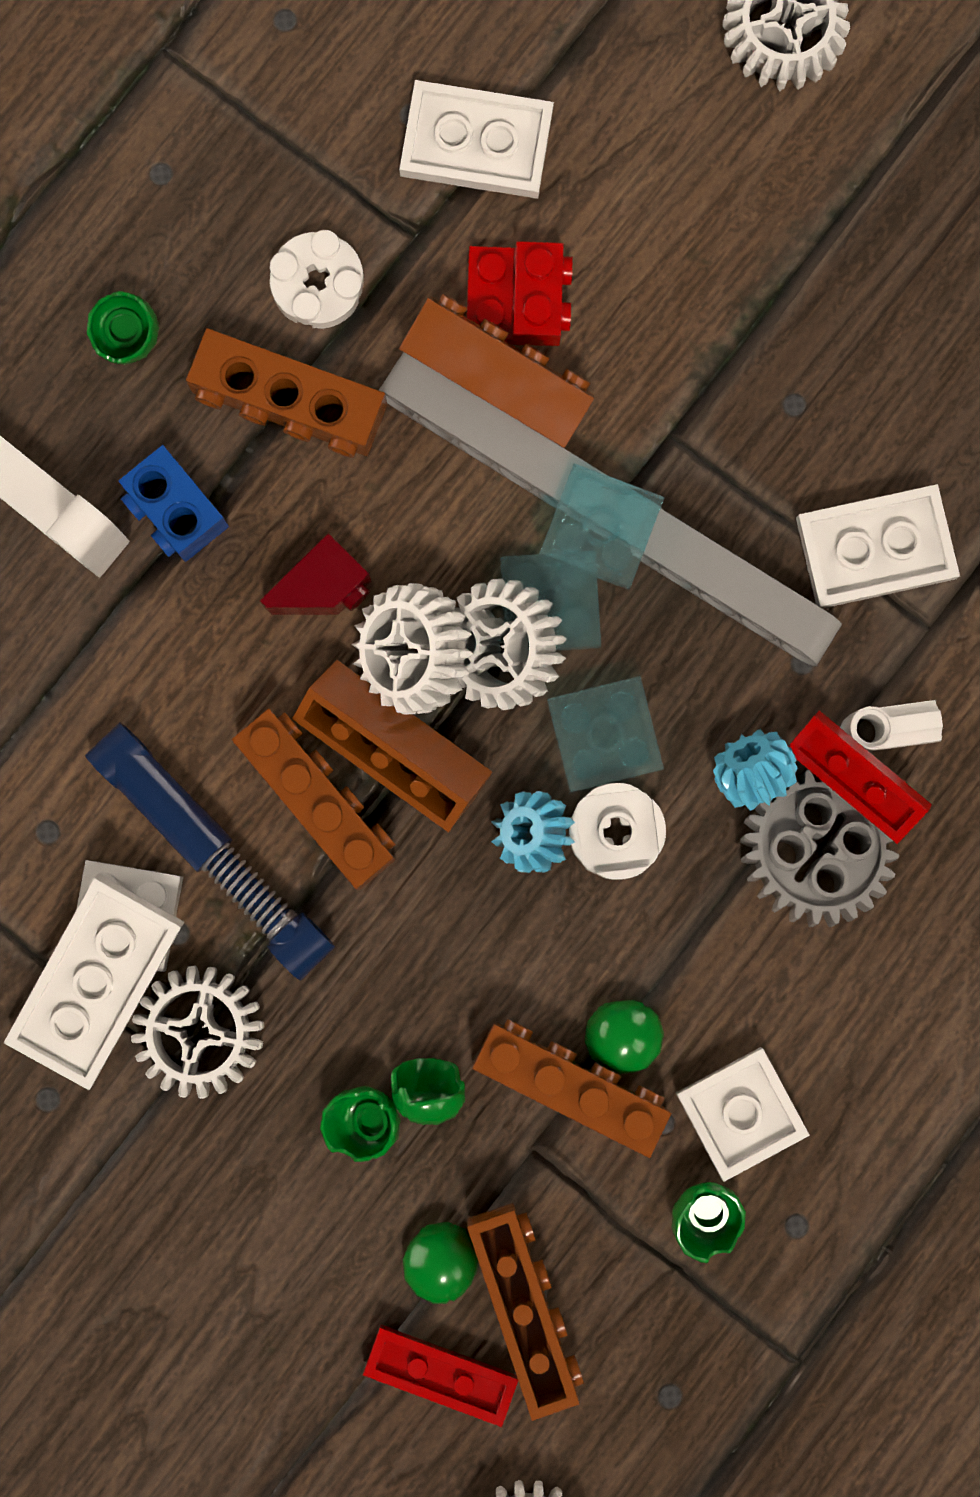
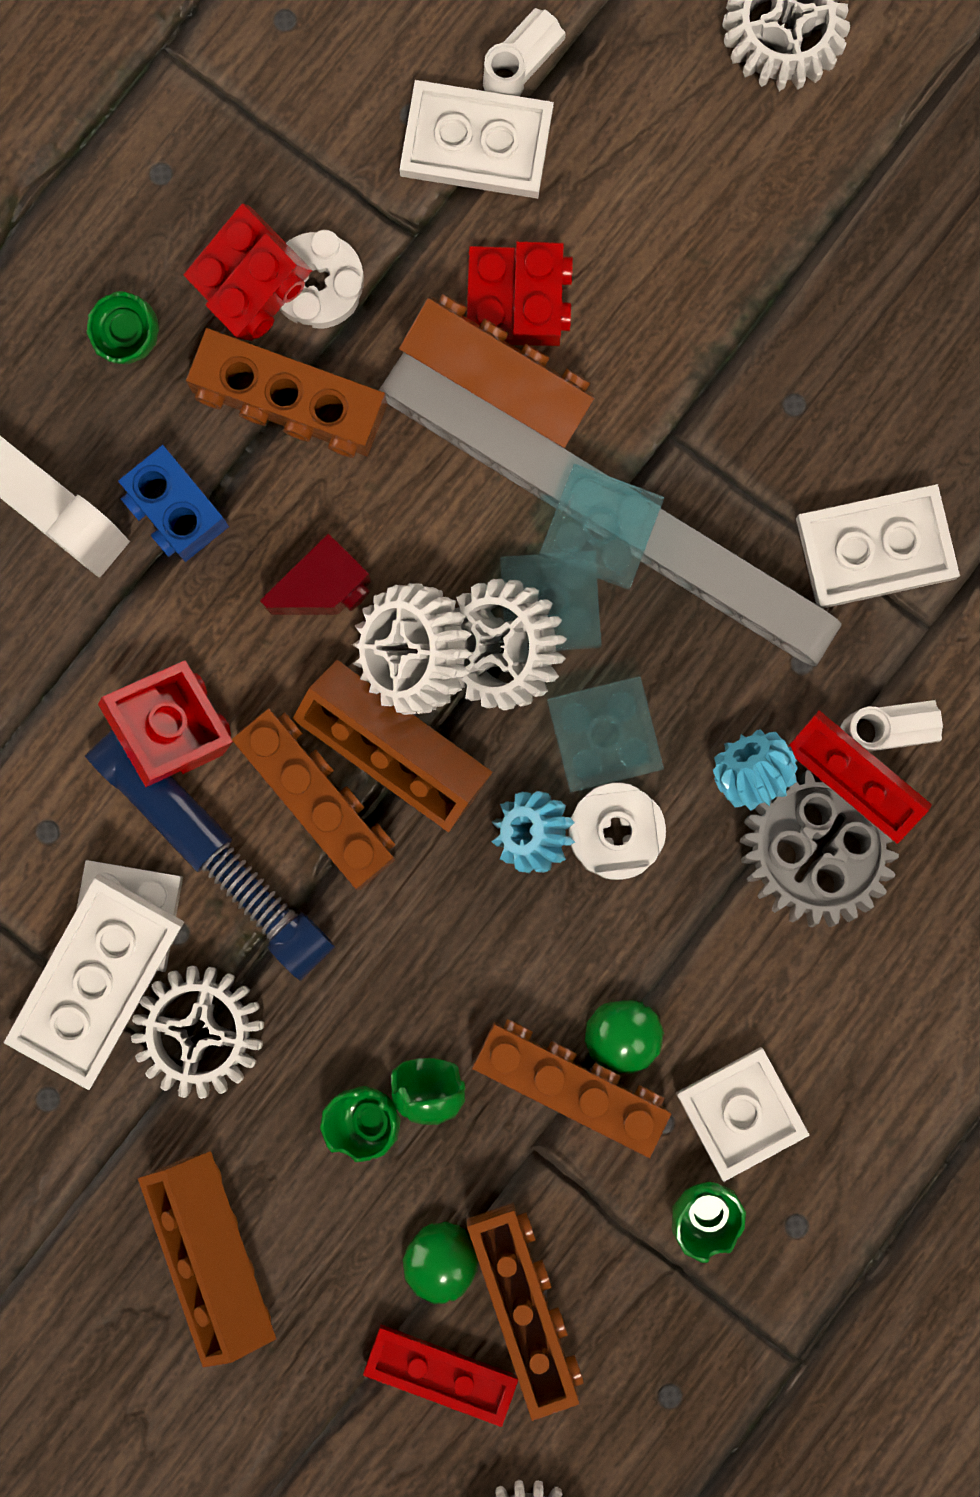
(166, 723): none -> red plate
(207, 1259): none -> dark orange brick
(247, 274): none -> red plate
(522, 52): none -> white piece

